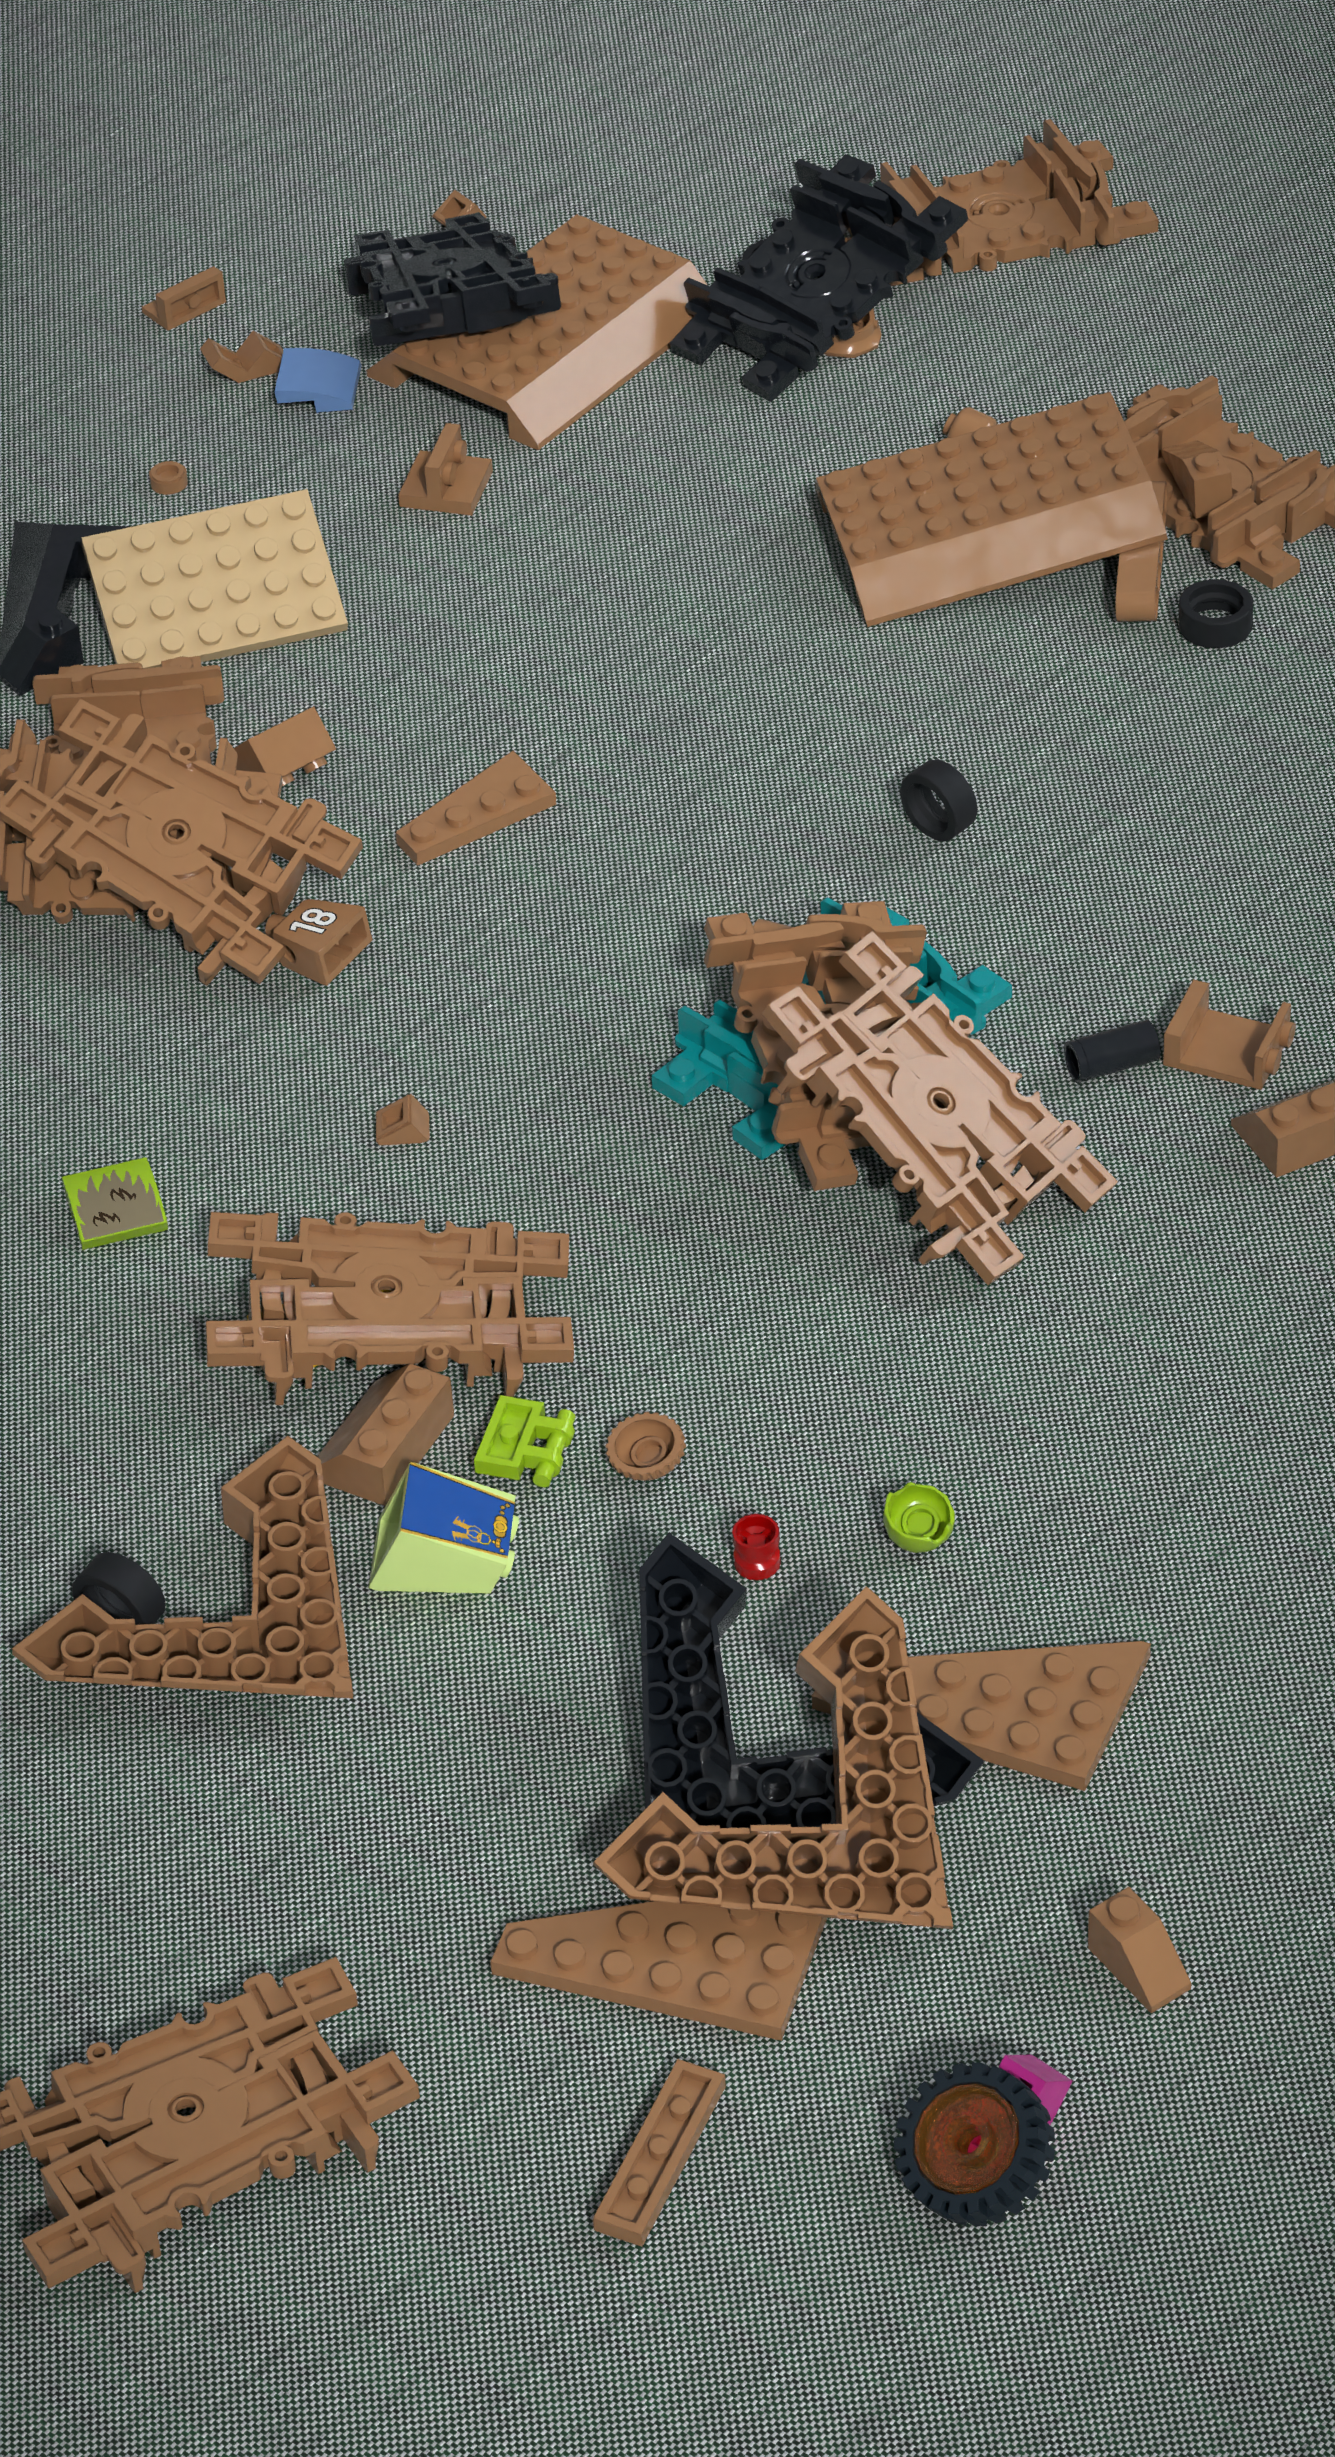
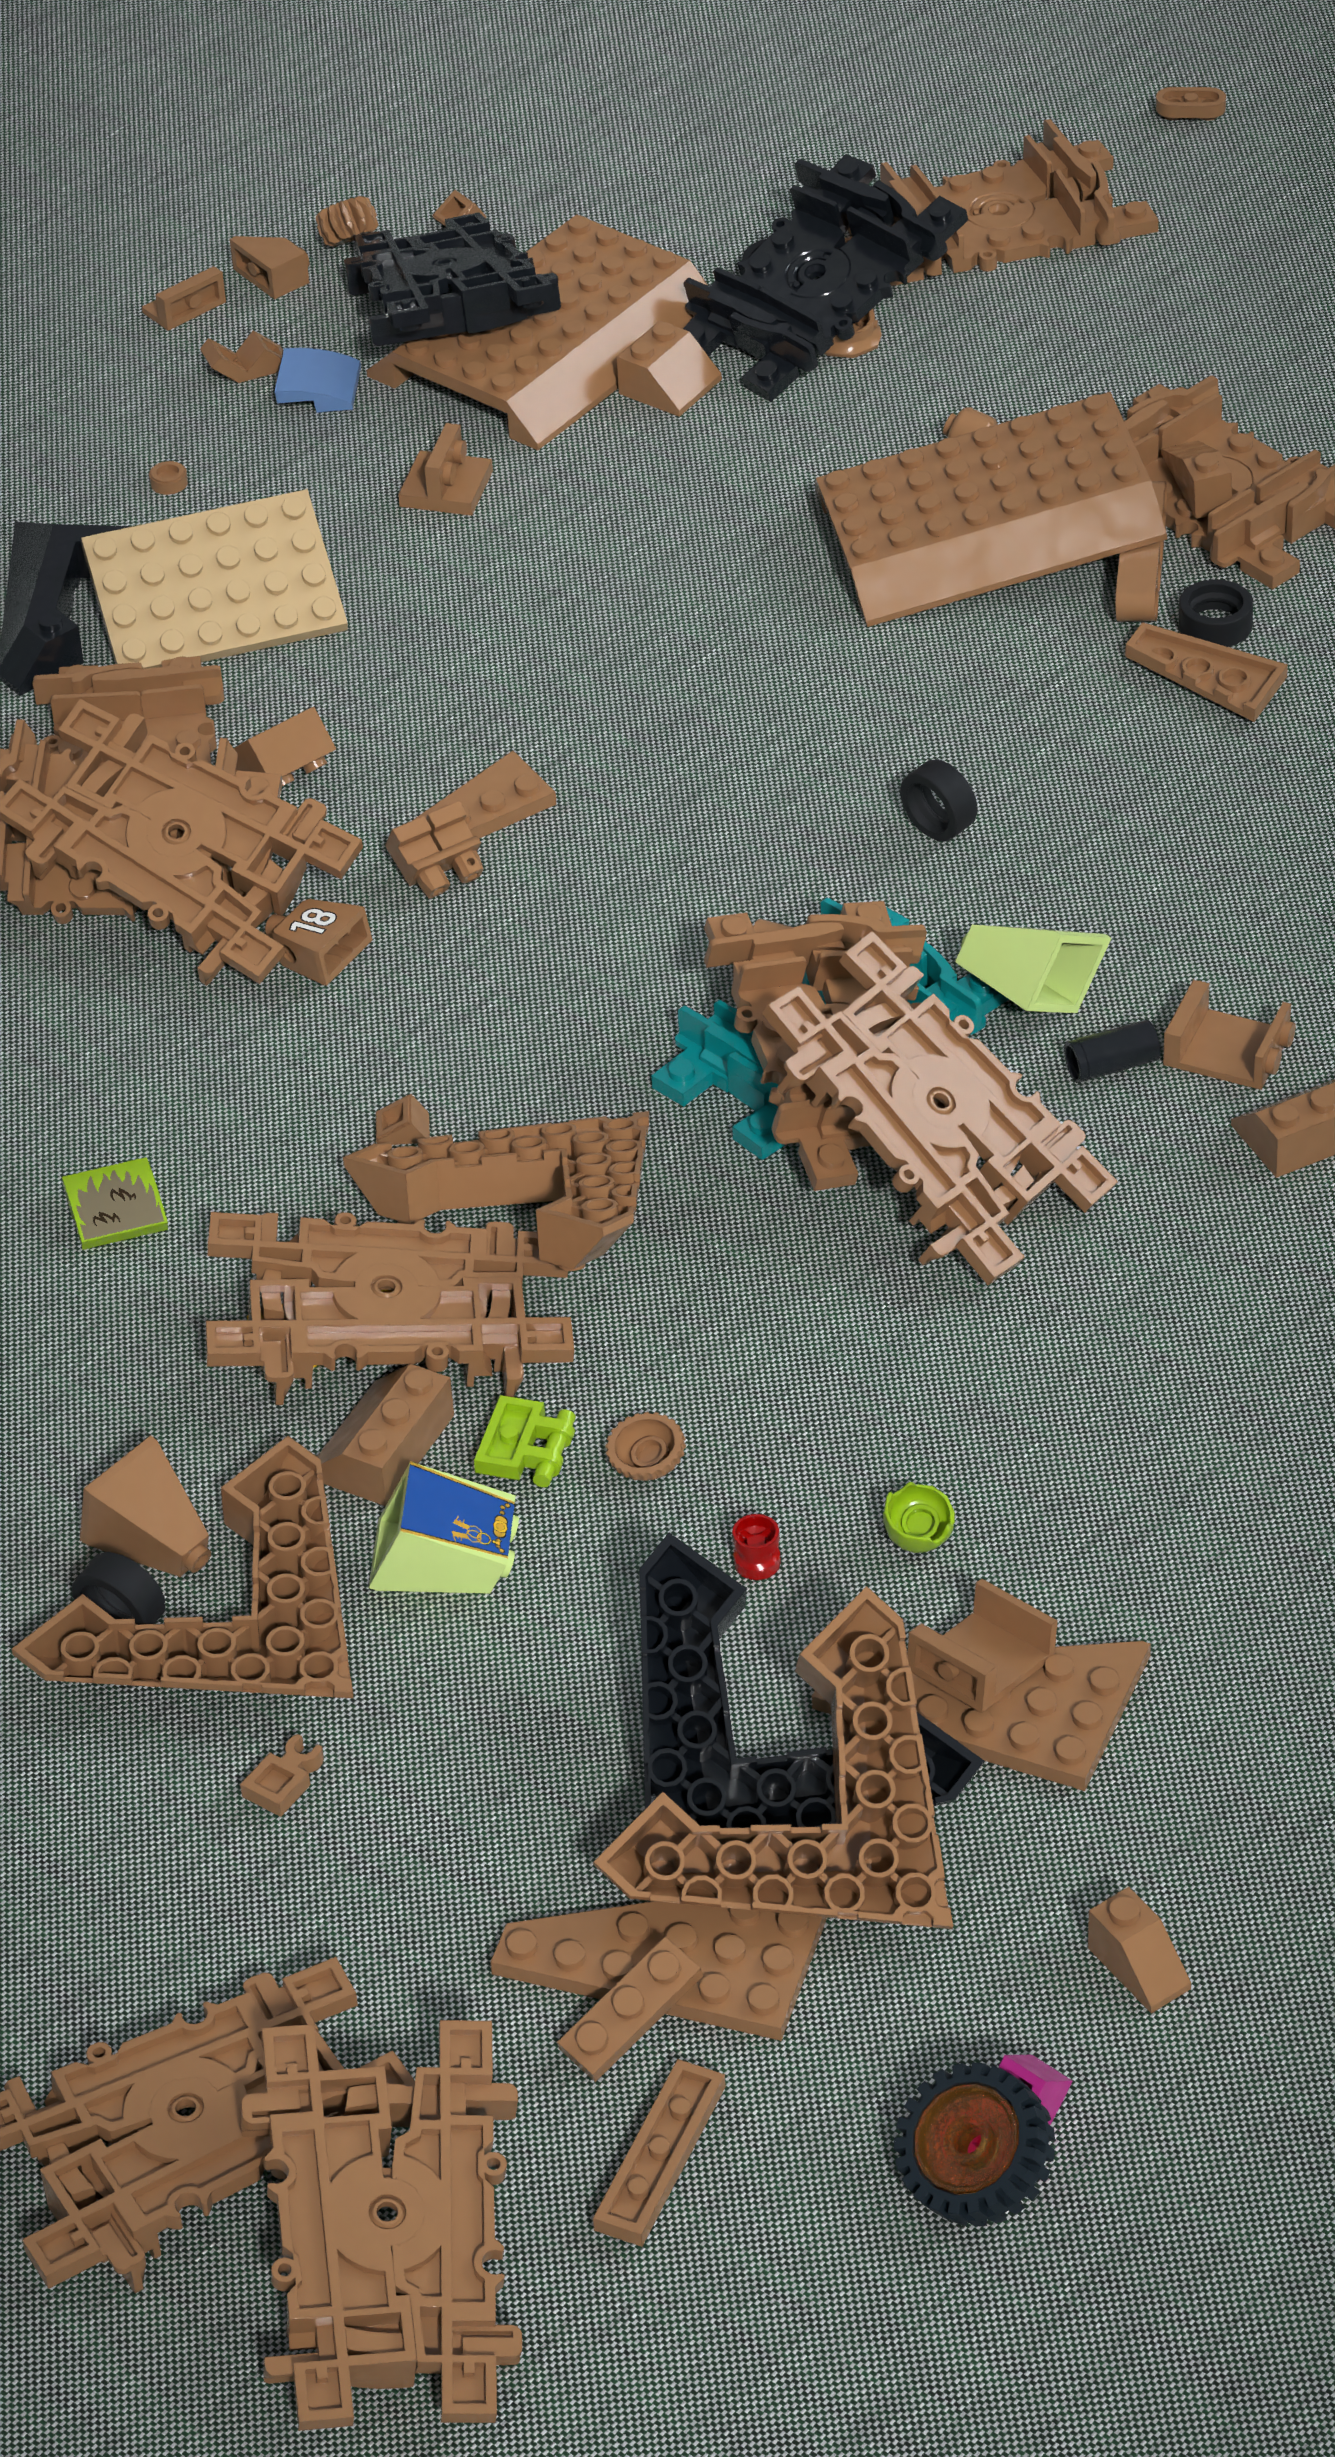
(144, 1513): none -> medium nougat slope
(270, 263): none -> medium nougat slope
(281, 1781): none -> medium nougat plate
(345, 219): none -> medium nougat gear
(373, 2290): none -> medium nougat piece
(434, 845): none -> medium nougat hips
(580, 1164): none -> medium nougat wedge
(630, 2009): none -> medium nougat plate
(666, 369): none -> medium nougat slope
(987, 1650): none -> medium nougat panel
(1034, 966): none -> yellowish green slope
(1190, 102): none -> medium nougat plate
(1211, 670): none -> medium nougat wing

